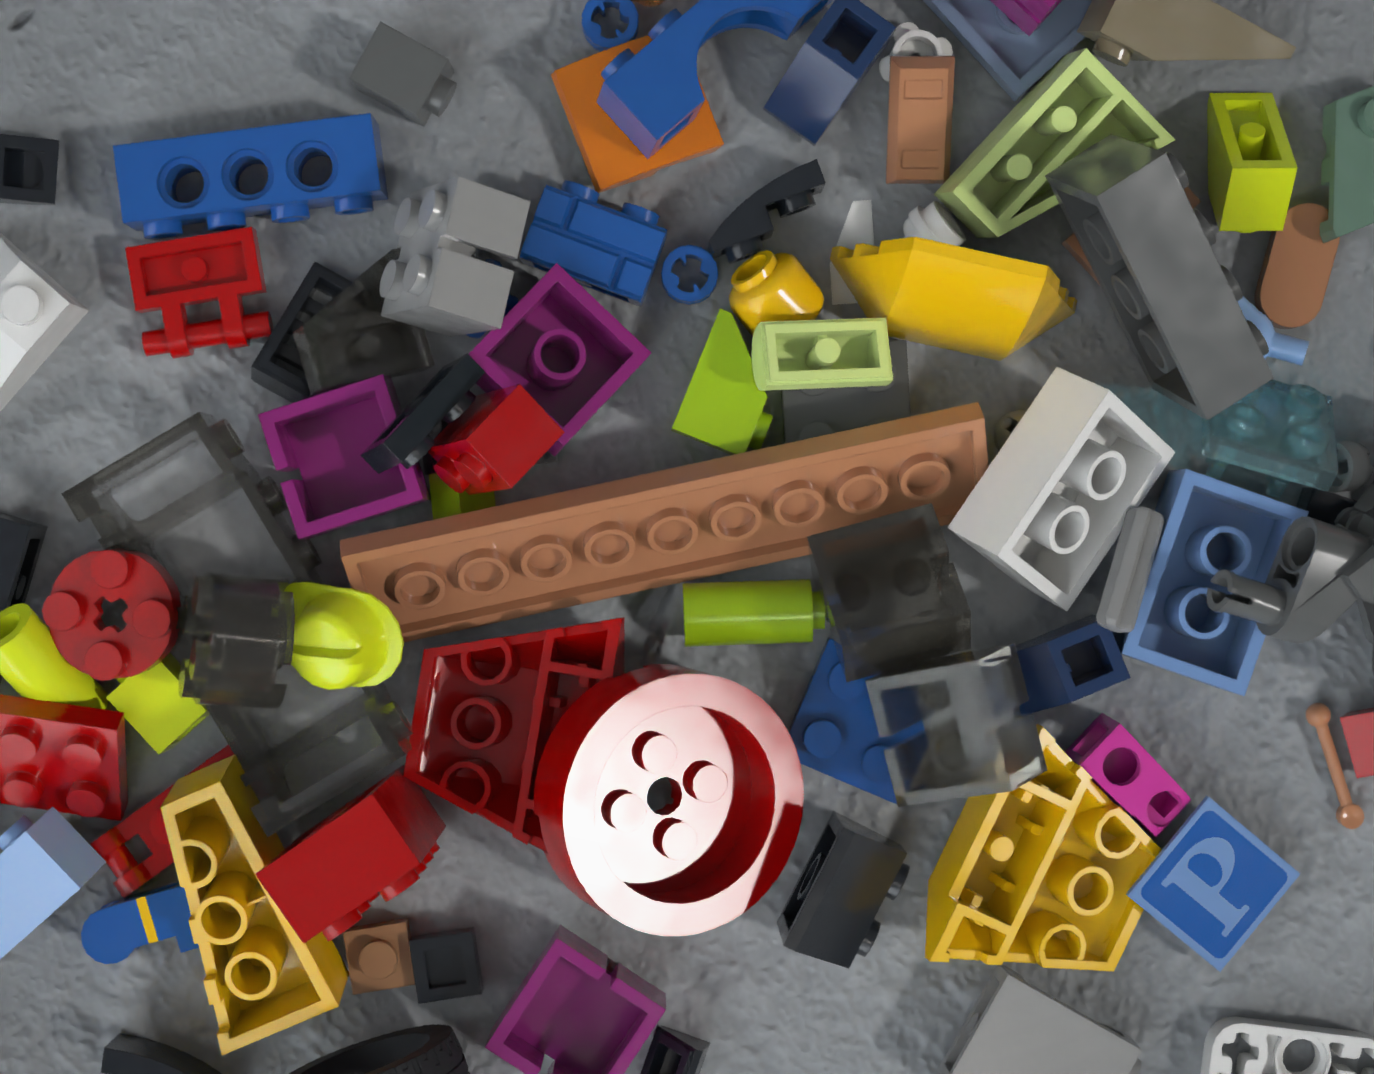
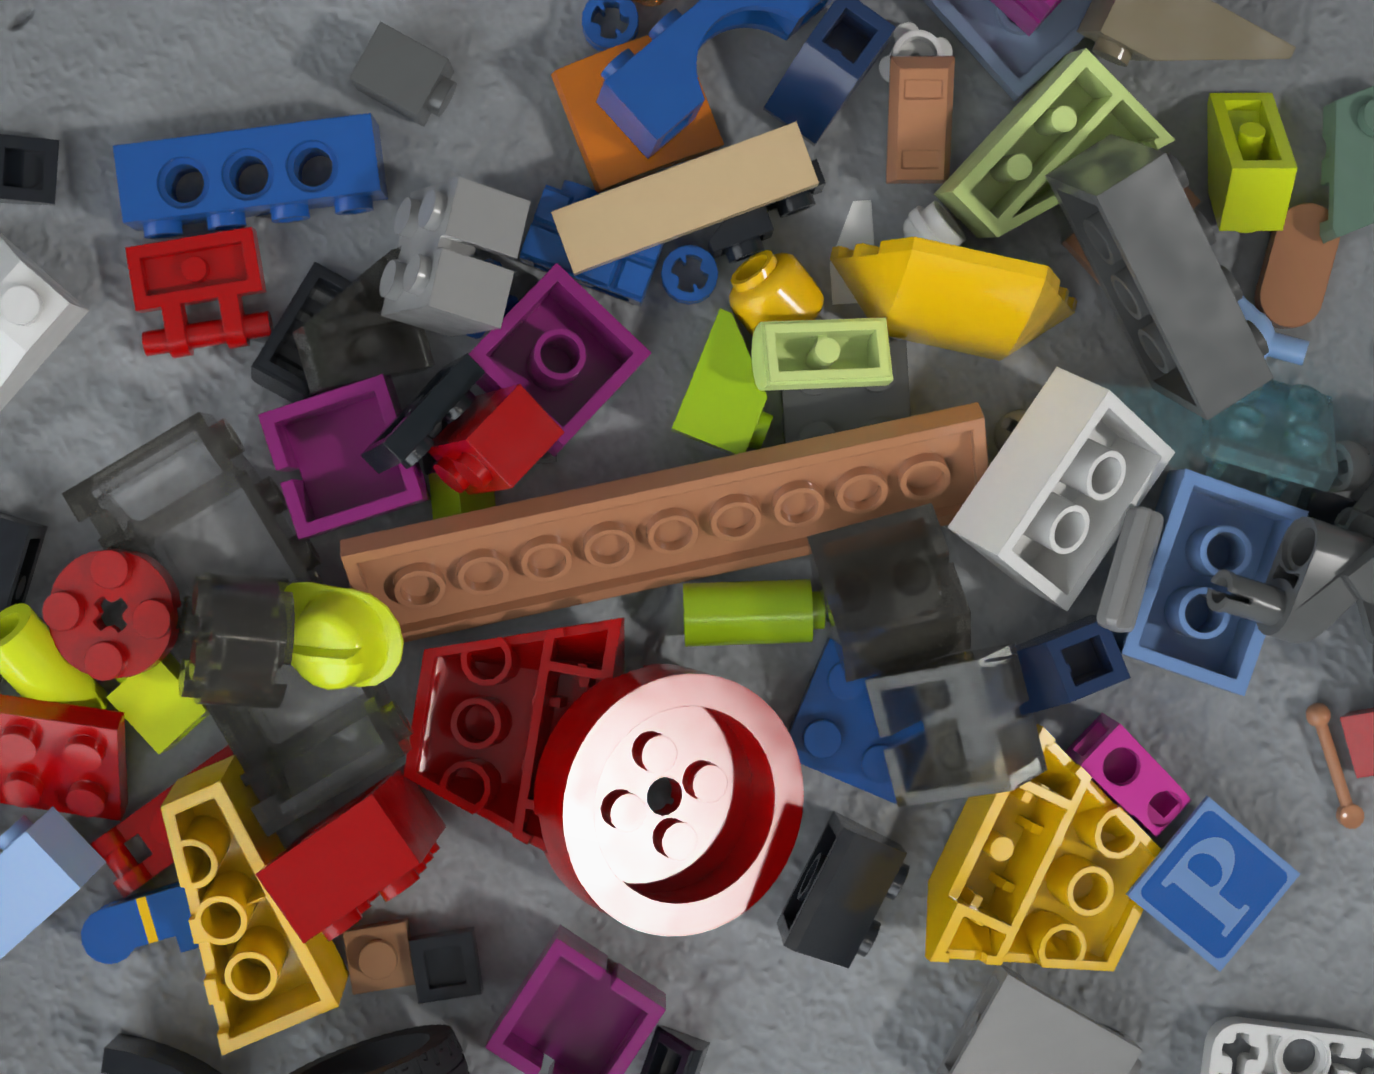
(685, 198): none -> tan tile

